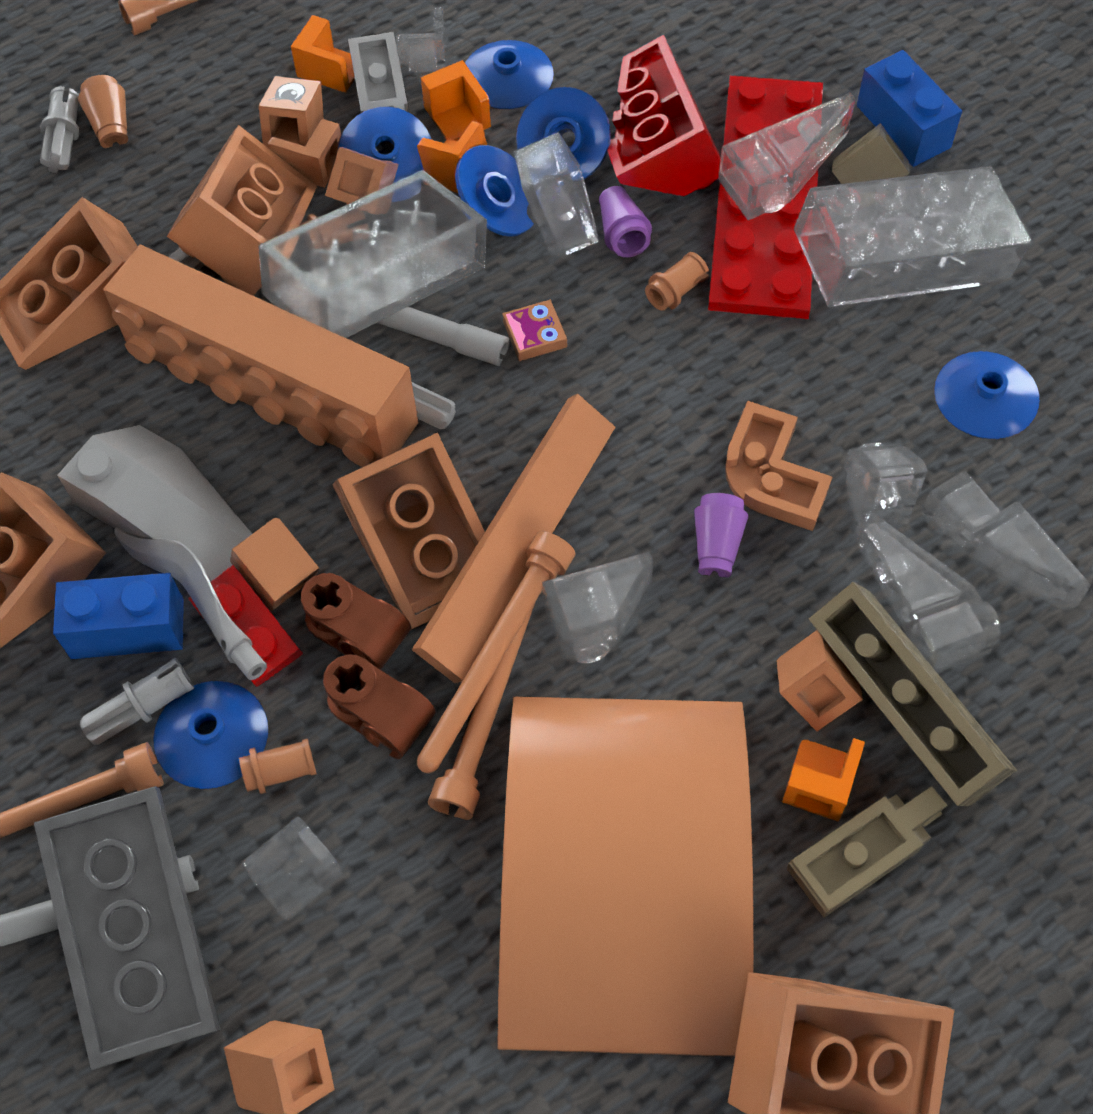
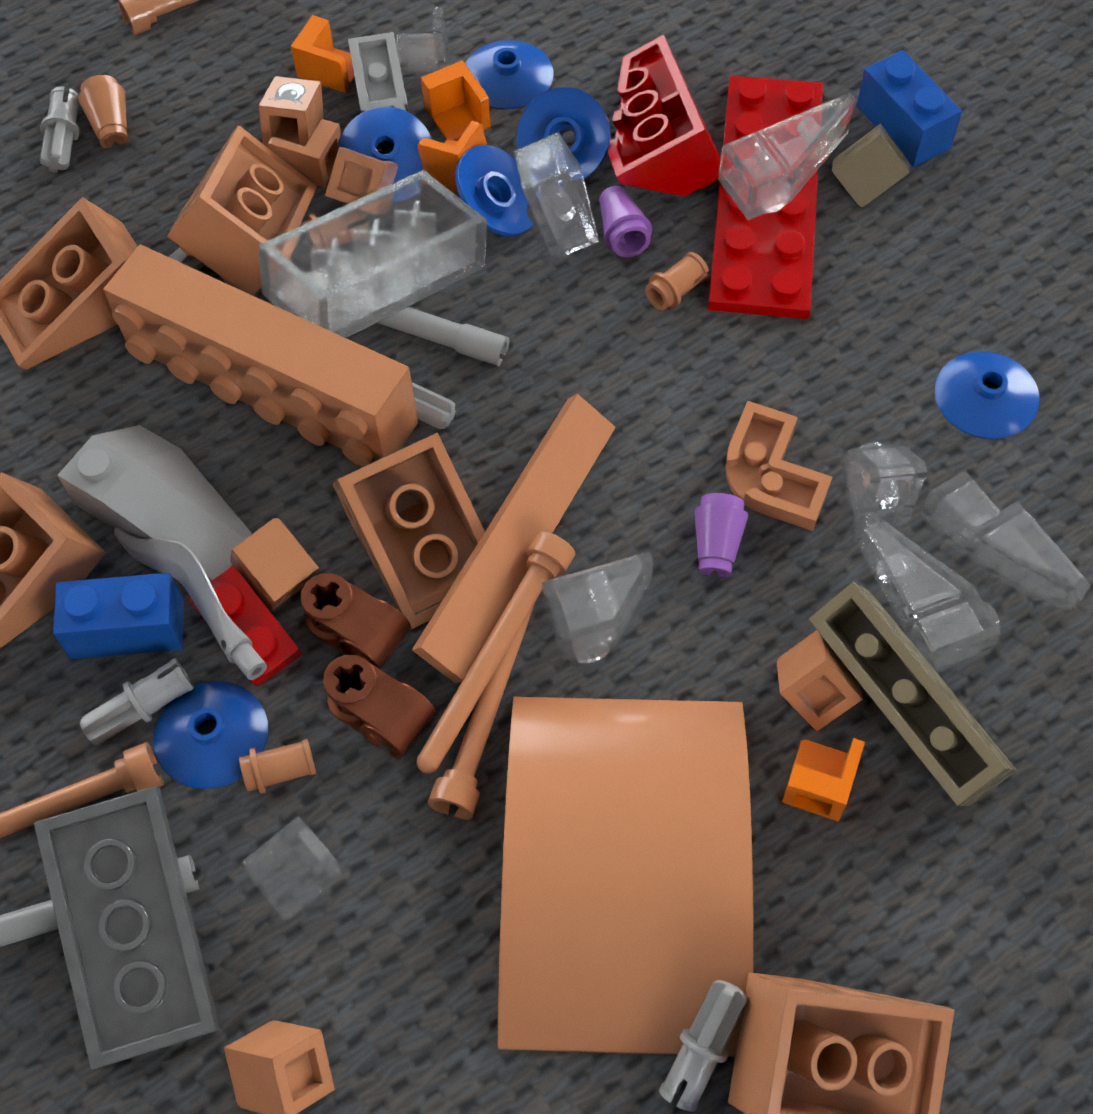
(534, 330): tile -> none
(704, 1044): none -> light grey axle
(864, 849): dark tan hinge -> none
(910, 235): clear brick -> none

